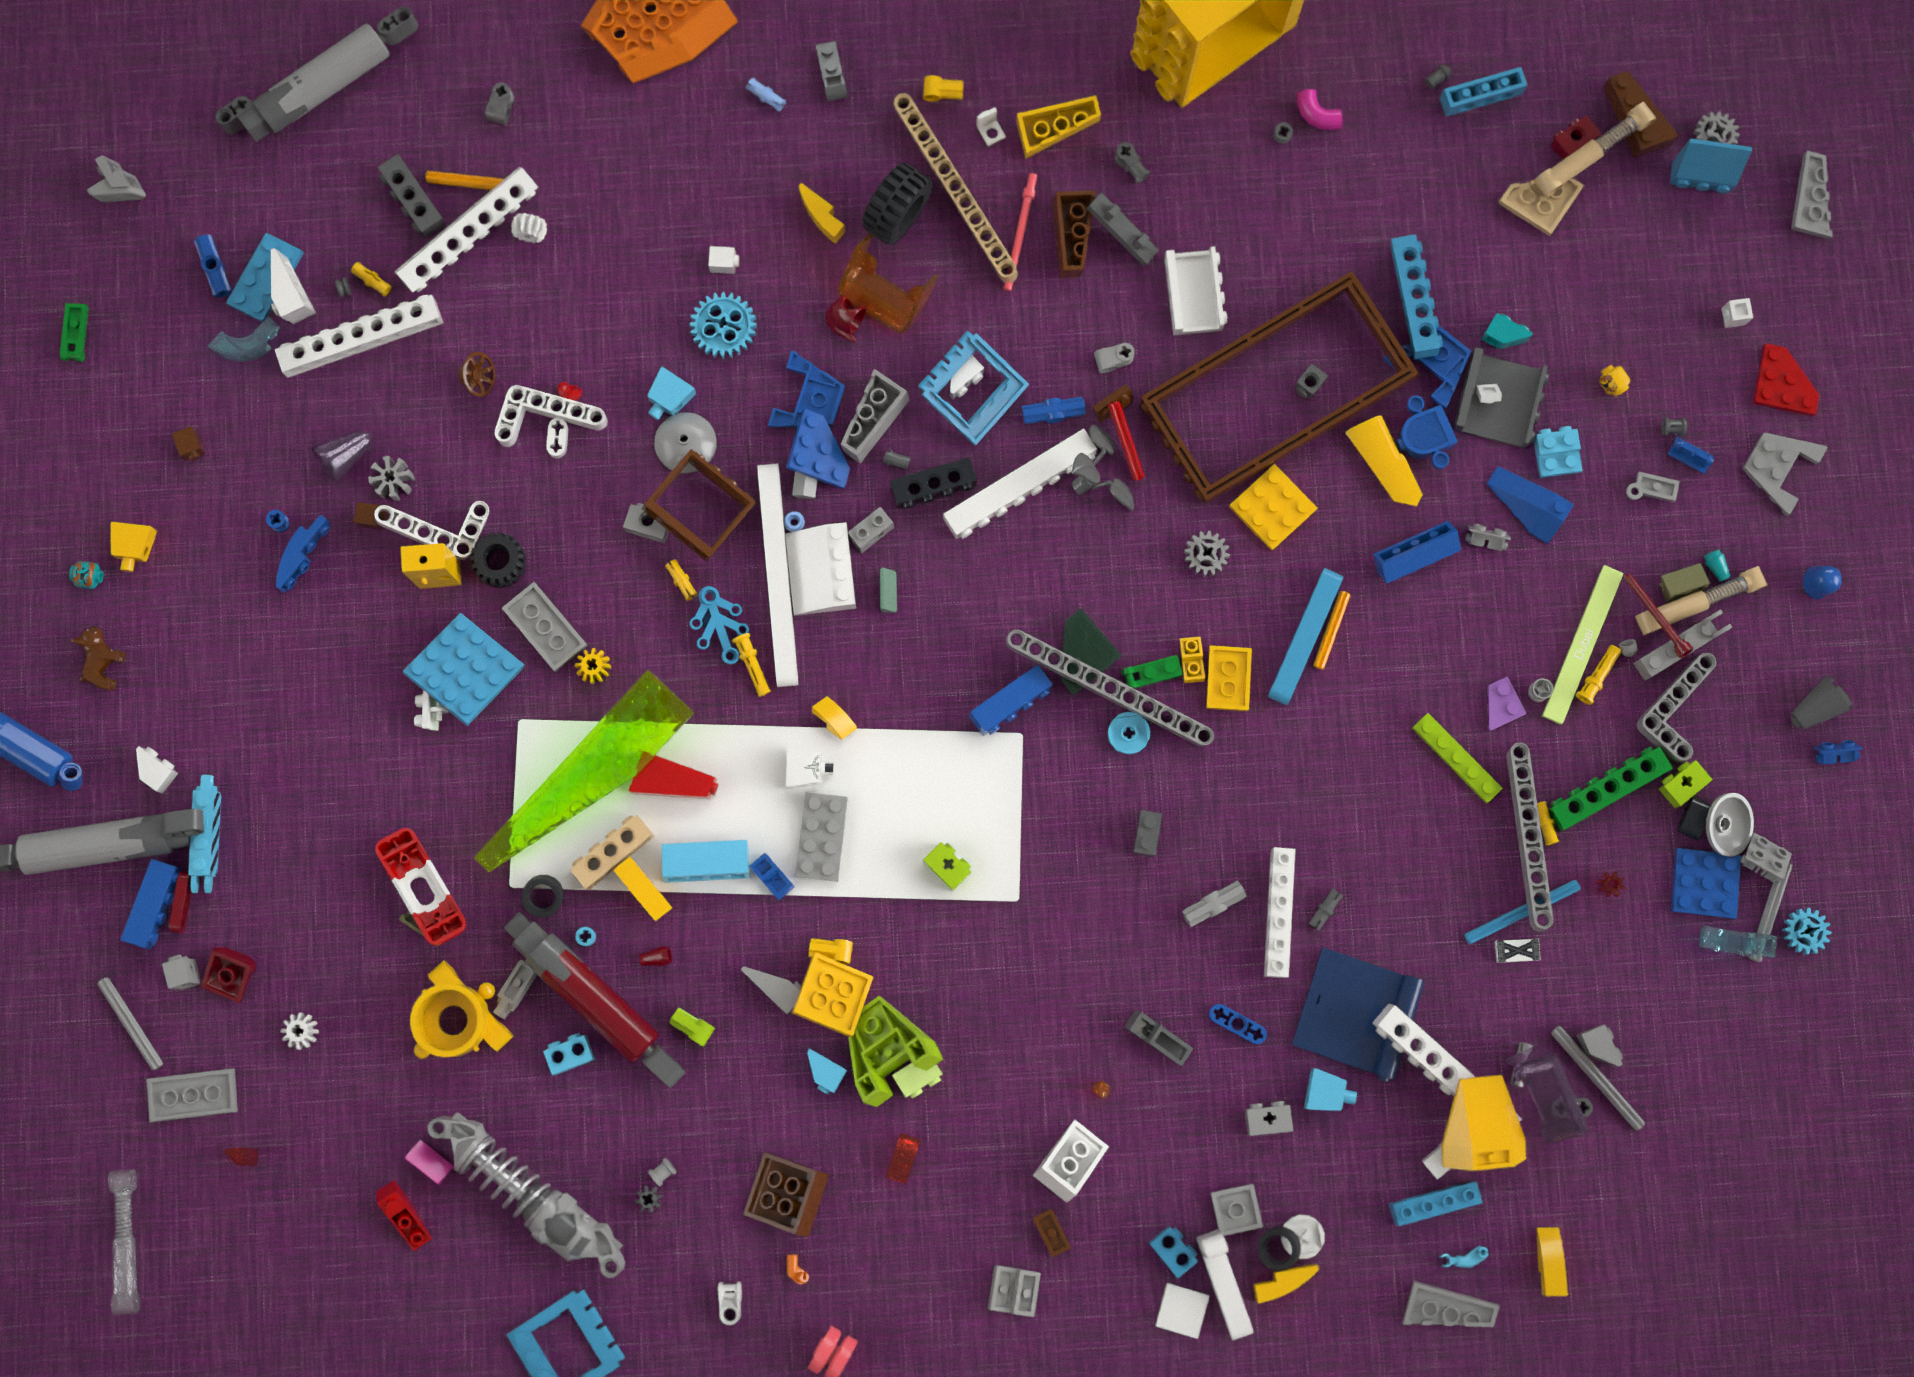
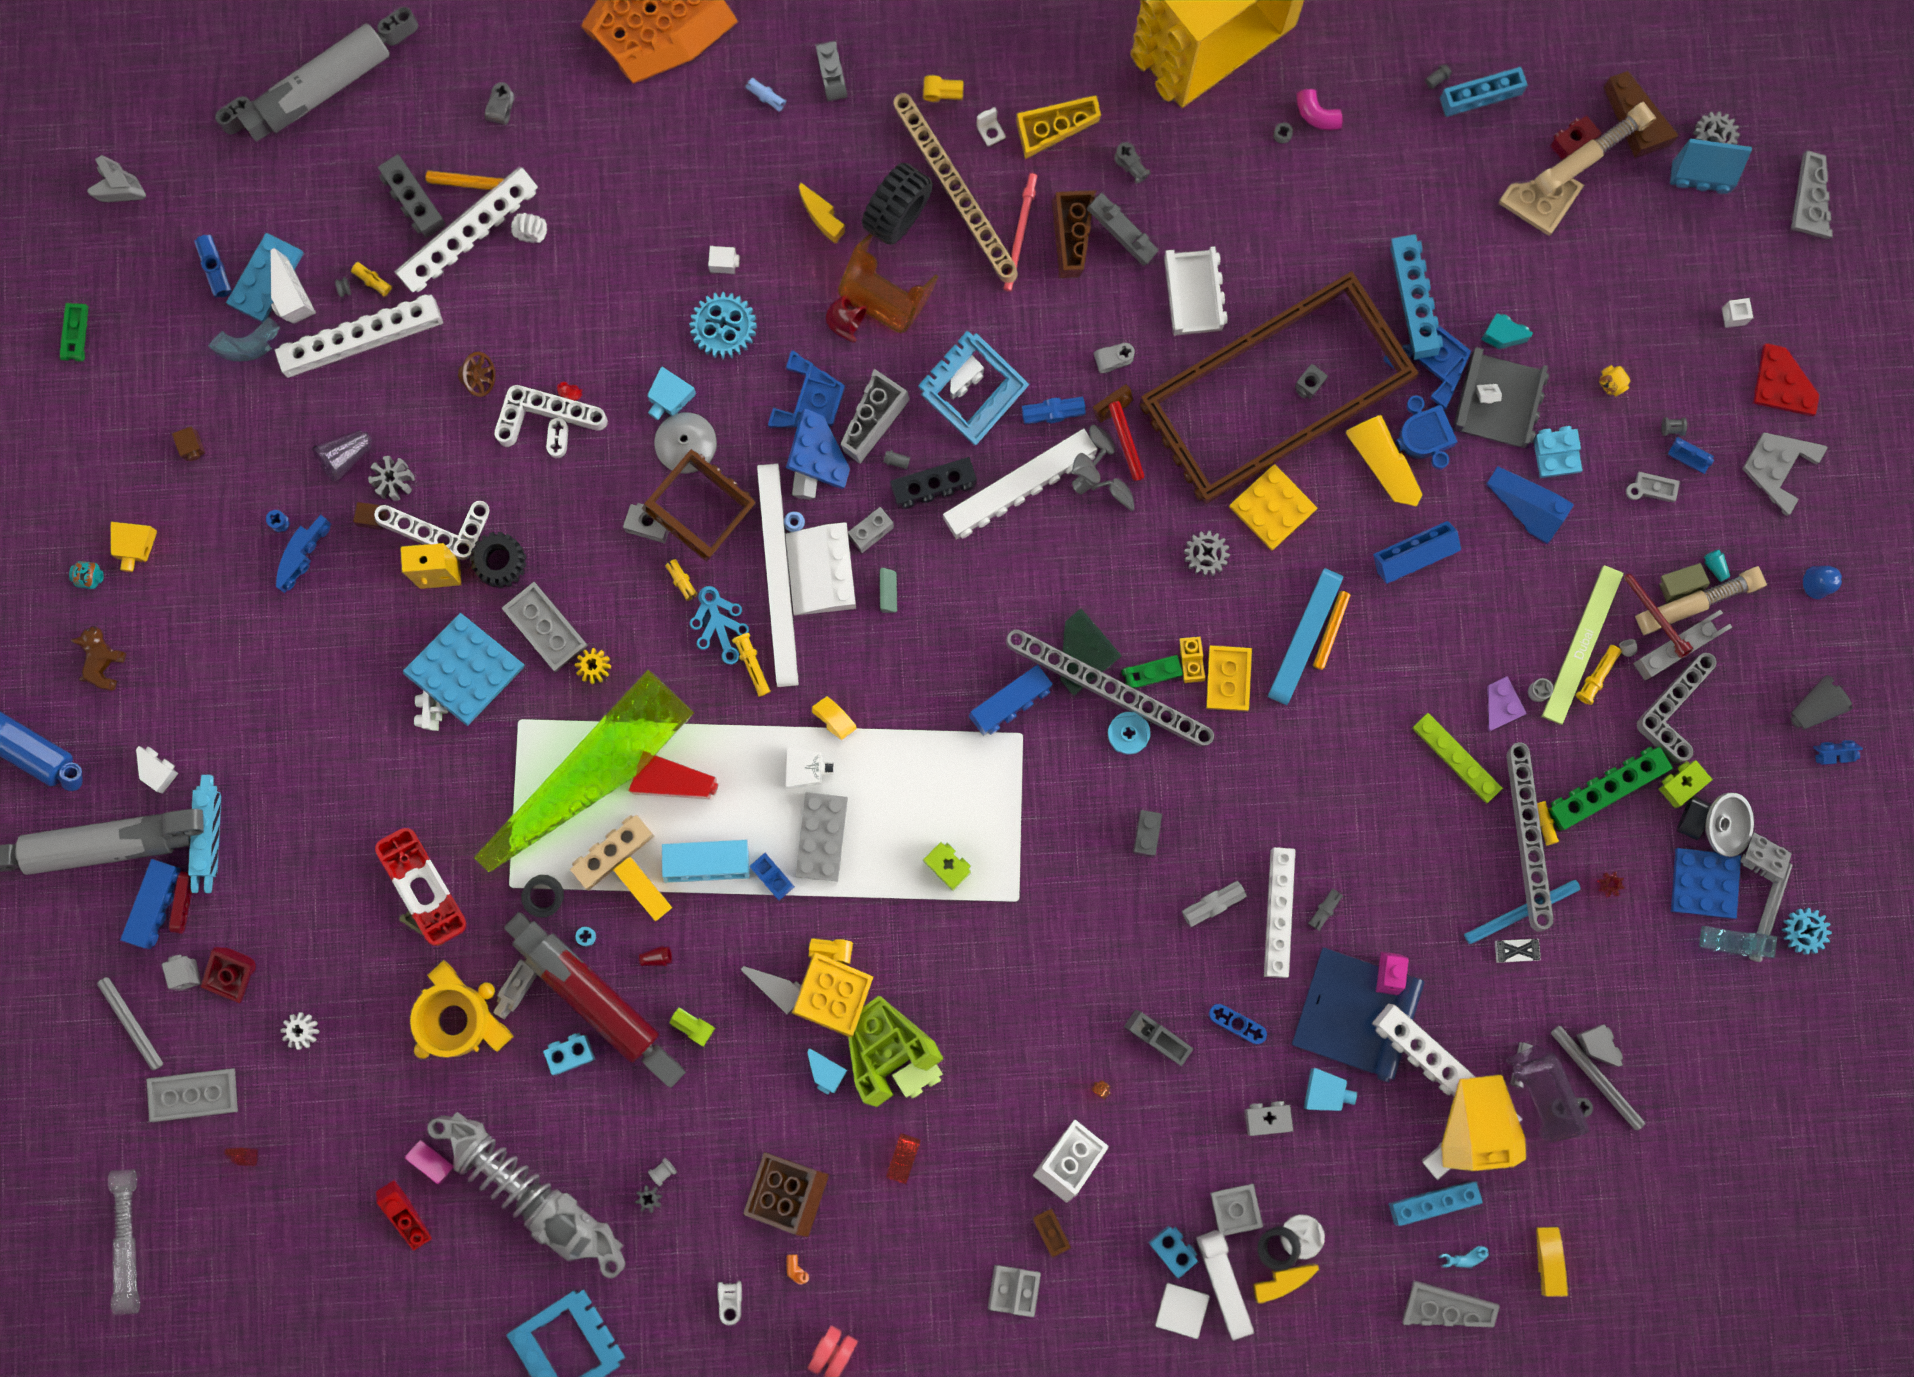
(1392, 973): none -> dark pink torso
(1480, 534): light grey hinge -> none

